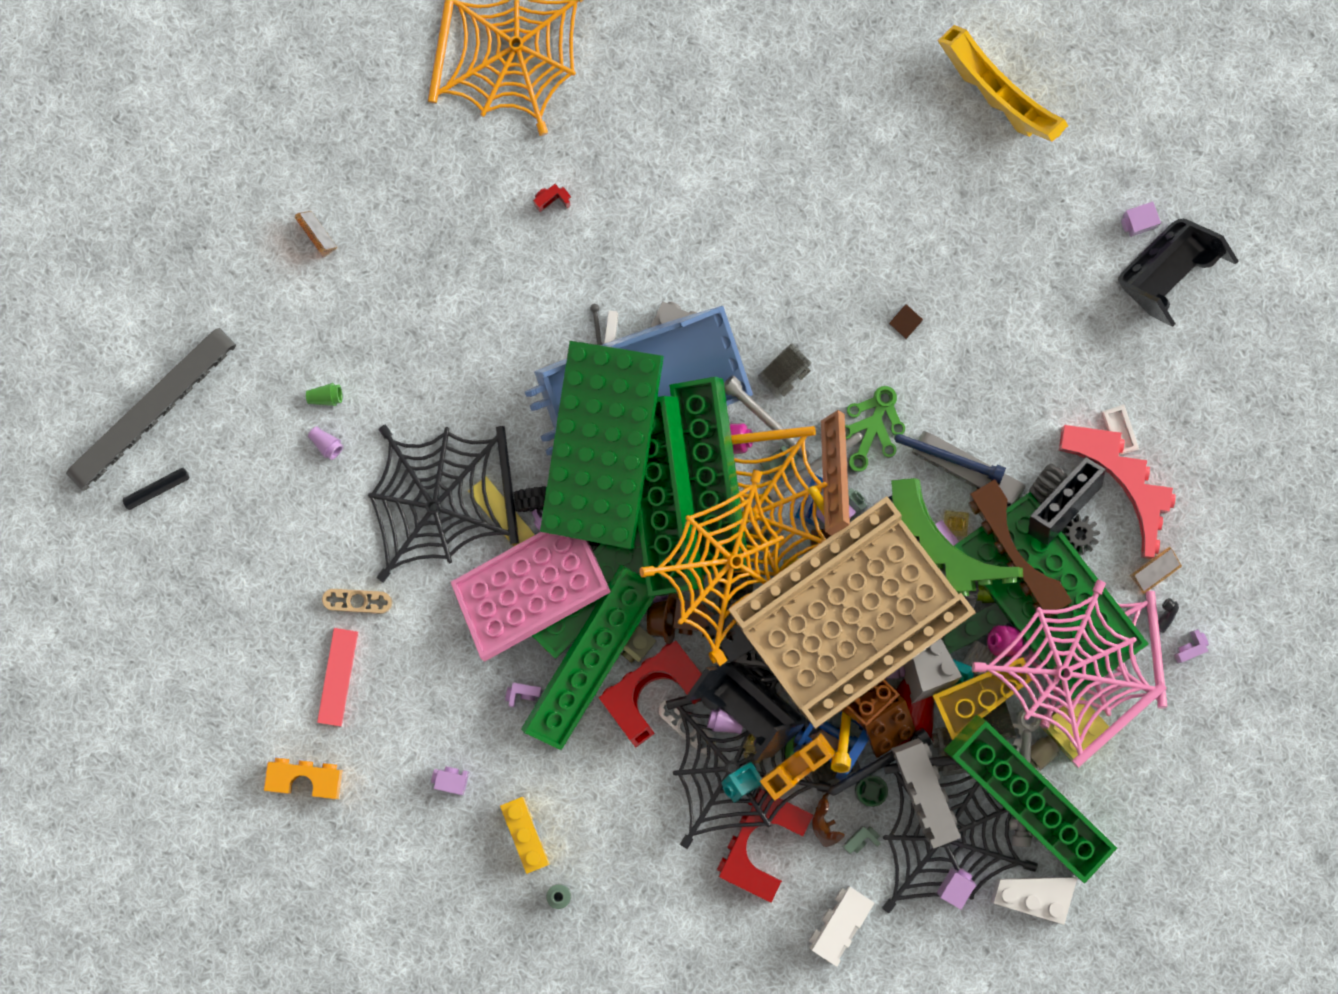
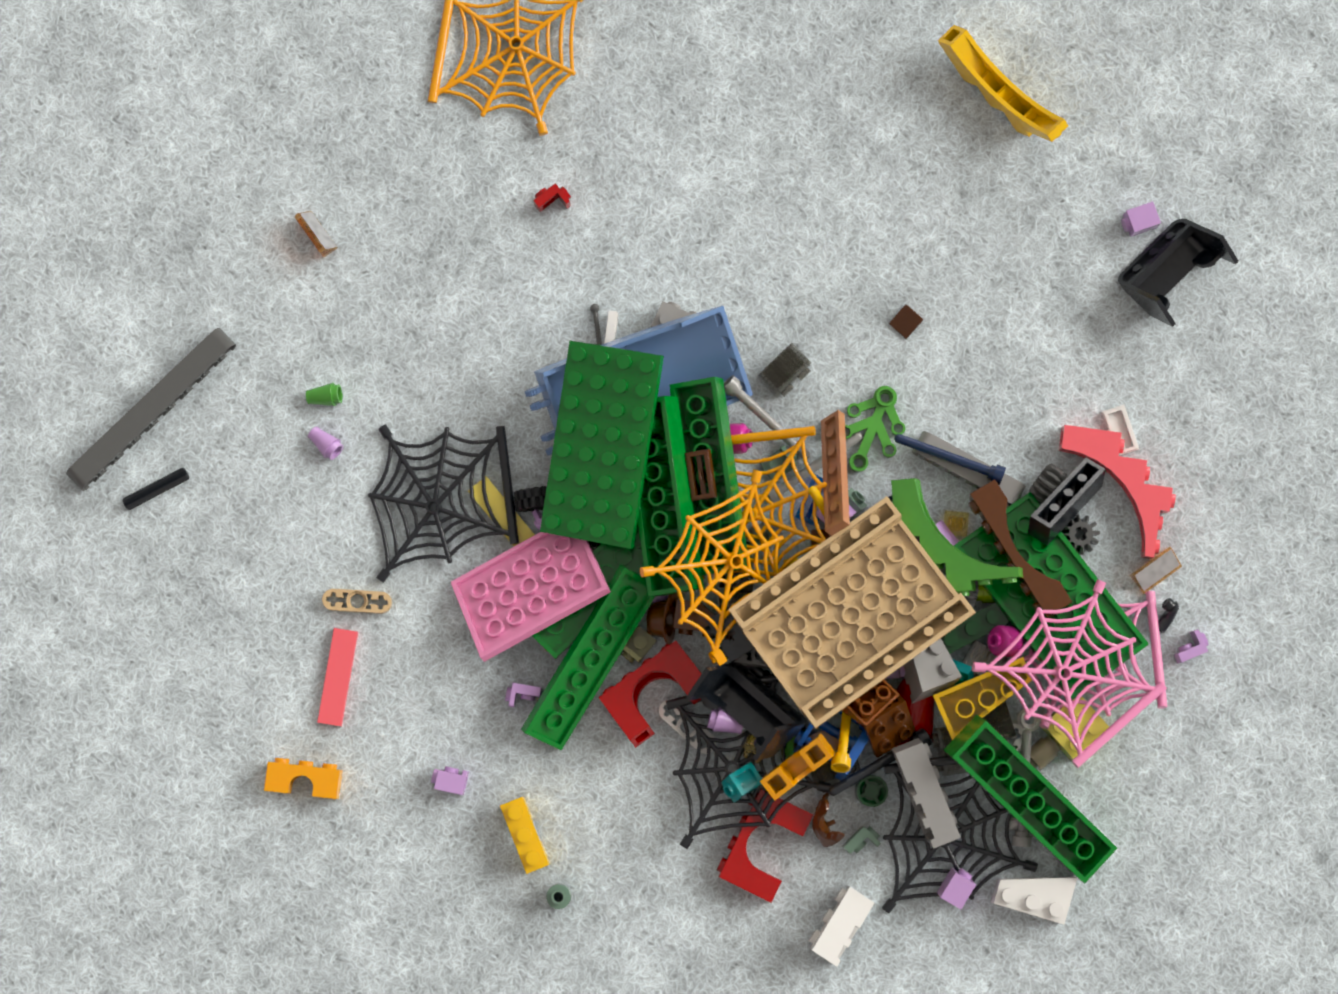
(709, 471): none -> reddish brown tile

